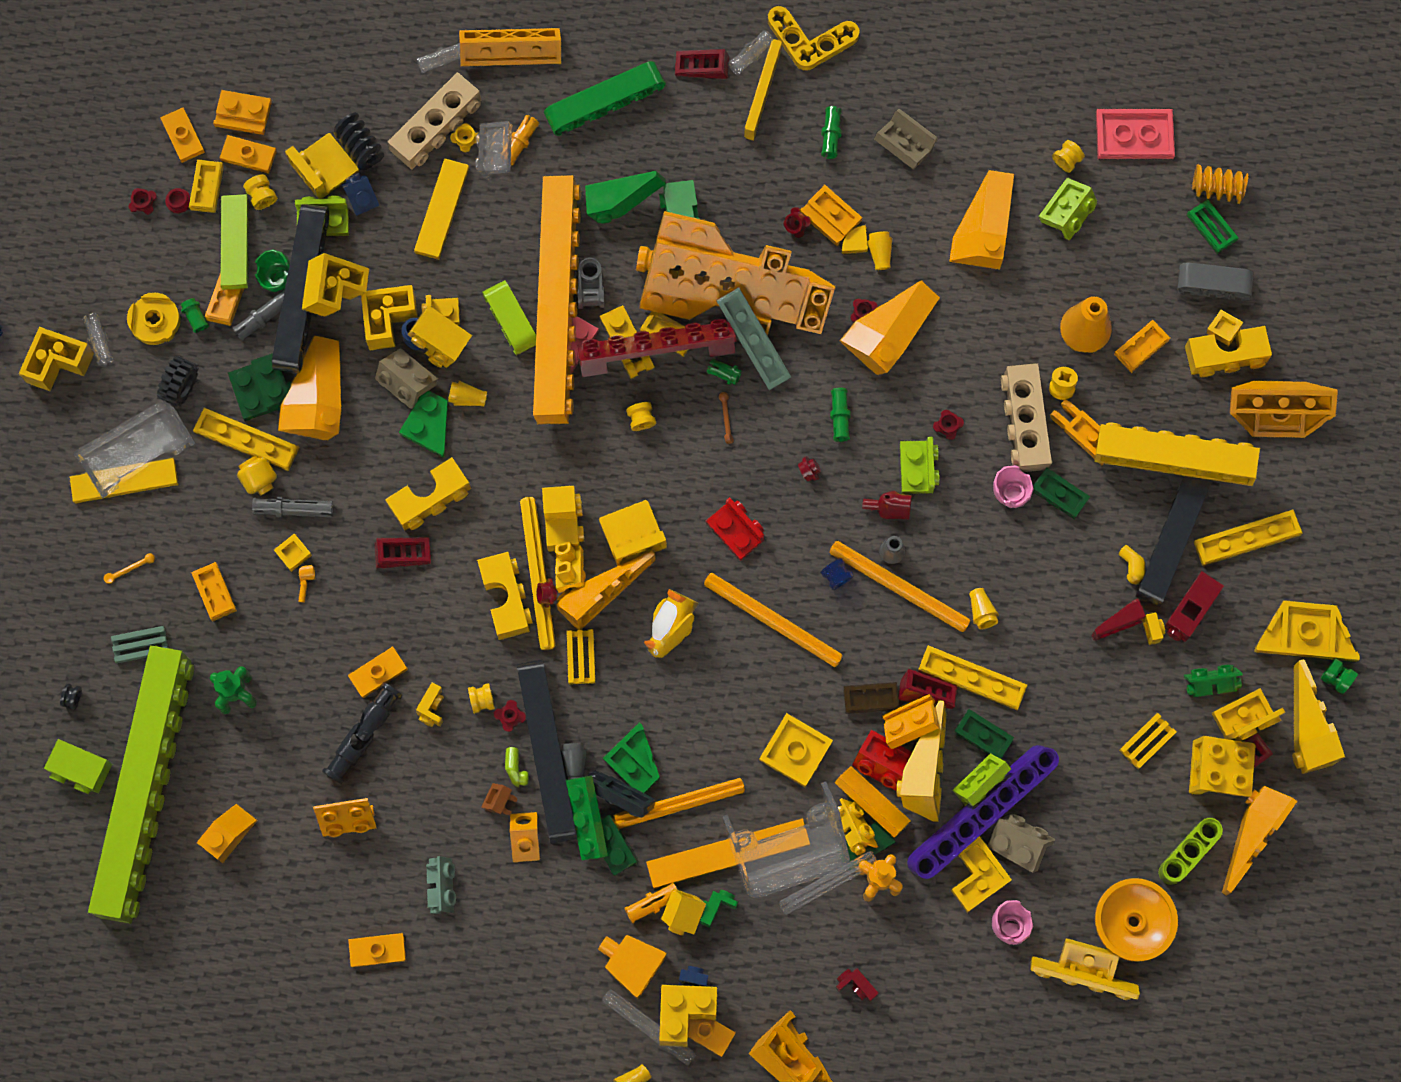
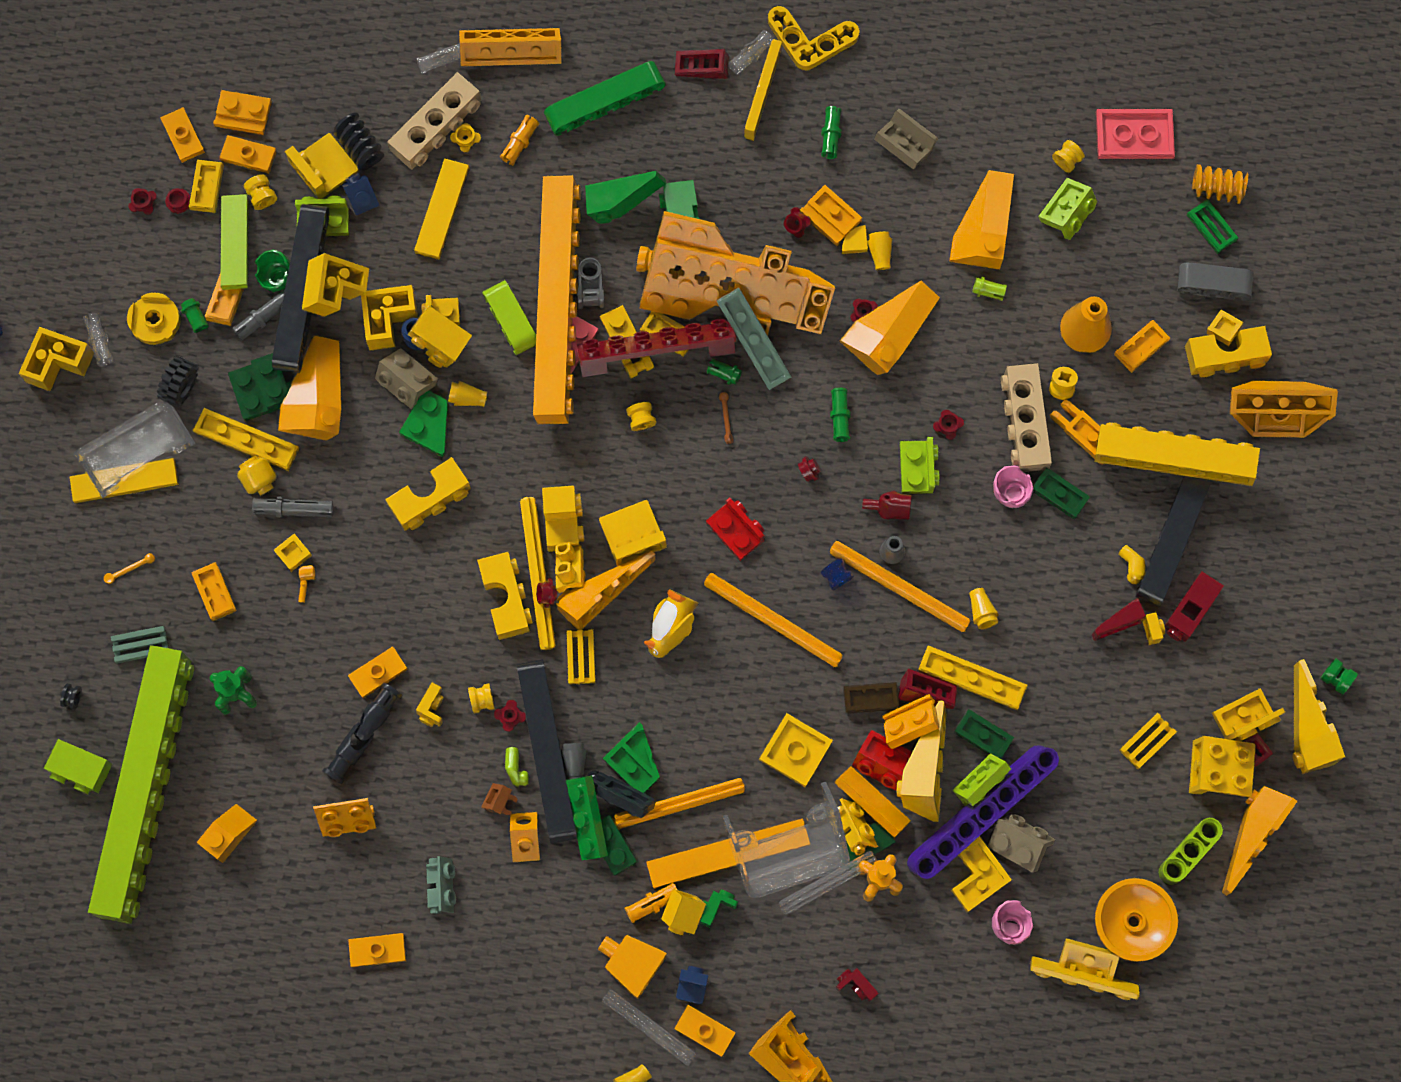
(401, 561): dark red slope -> none
(494, 148): clear bracket -> none
(681, 1004): yellow brick -> none
(989, 289): none -> lime pin
(1224, 678): green hinge -> none
(1248, 537): yellow tile -> none
(1308, 632): yellow wing -> none

